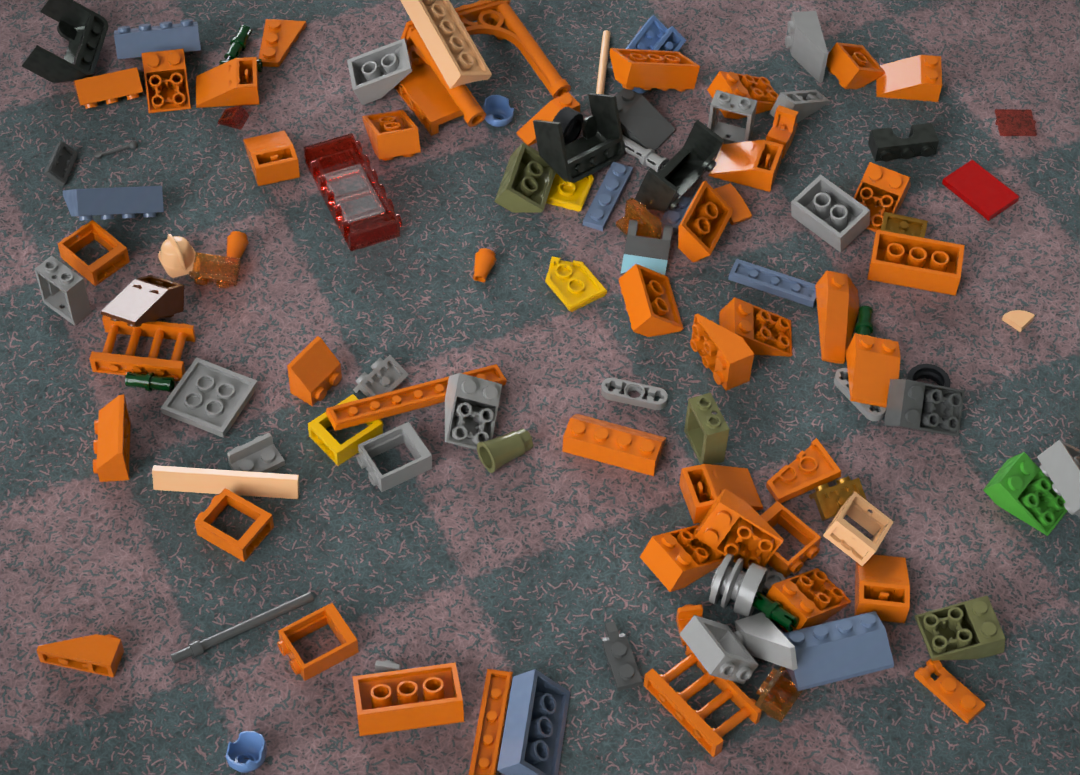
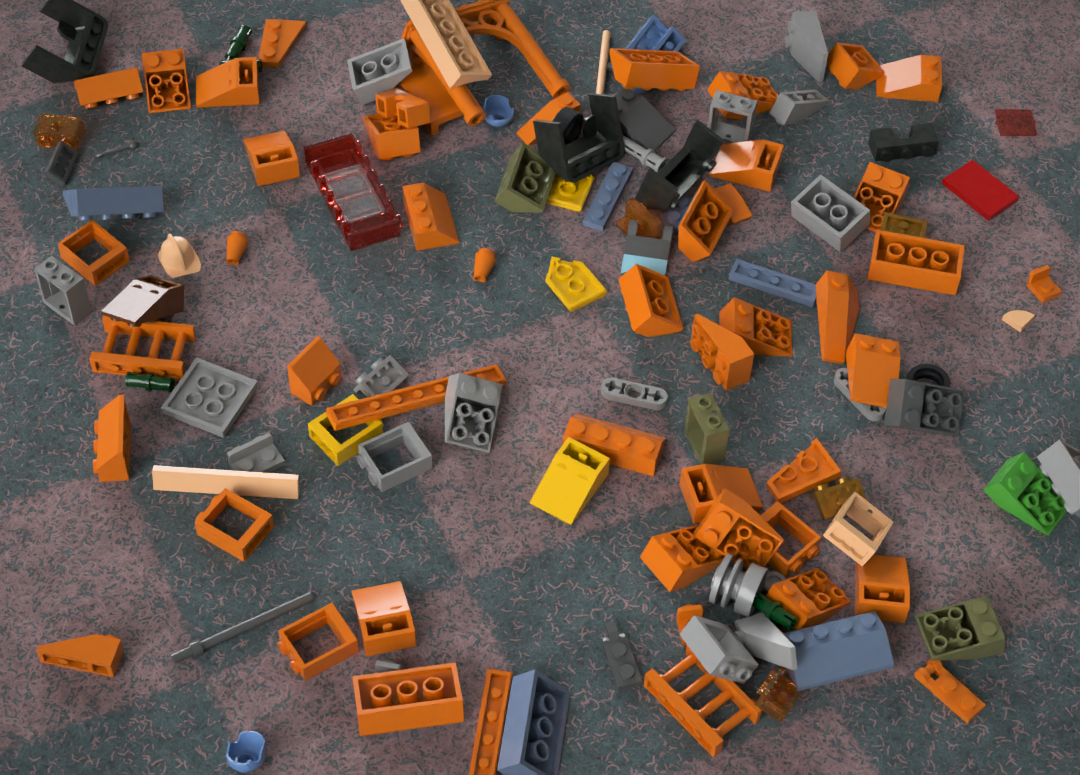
(54, 128): none -> clear orange brick
(167, 36): sand blue slope -> none
(215, 269): clear orange bracket -> none
(234, 117): clear red slope -> none
(384, 618): none -> orange slope
(408, 108): none -> orange arch
(429, 216): none -> orange slope
(503, 449): olive plant -> none
(571, 481): none -> yellow slope
(783, 127): orange brick -> none
(864, 322): dark green pin -> none
(1042, 284): none -> orange bracket

